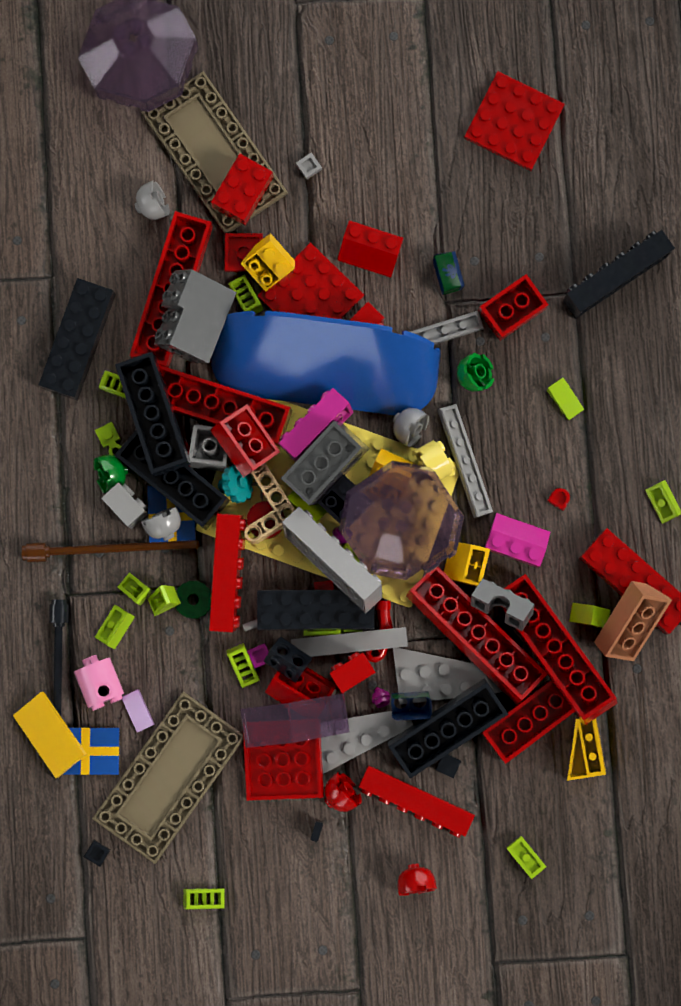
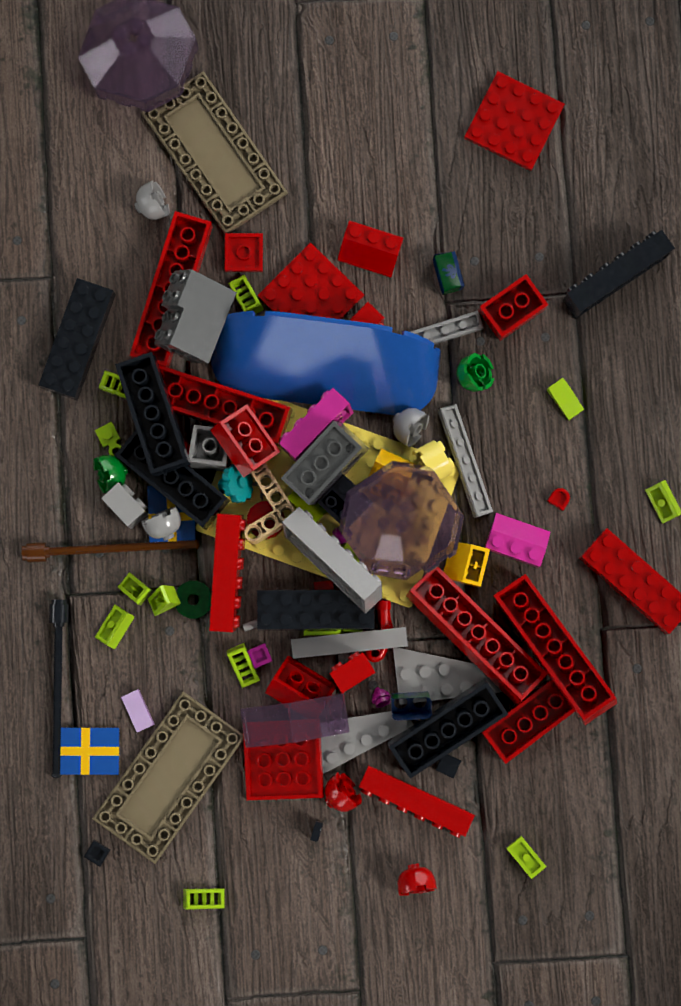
(49, 734): yellow tile -> none
(97, 675): bright pink cylinder -> none
(242, 189): red brick -> none
(268, 262): yellow slope -> none
(287, 659): black brick -> none
(308, 166): light grey plate -> none
(490, 595): arch -> none
(586, 752): yellow wedge -> none
(589, 615): lime slope -> none
(632, 621): nougat slope -> none

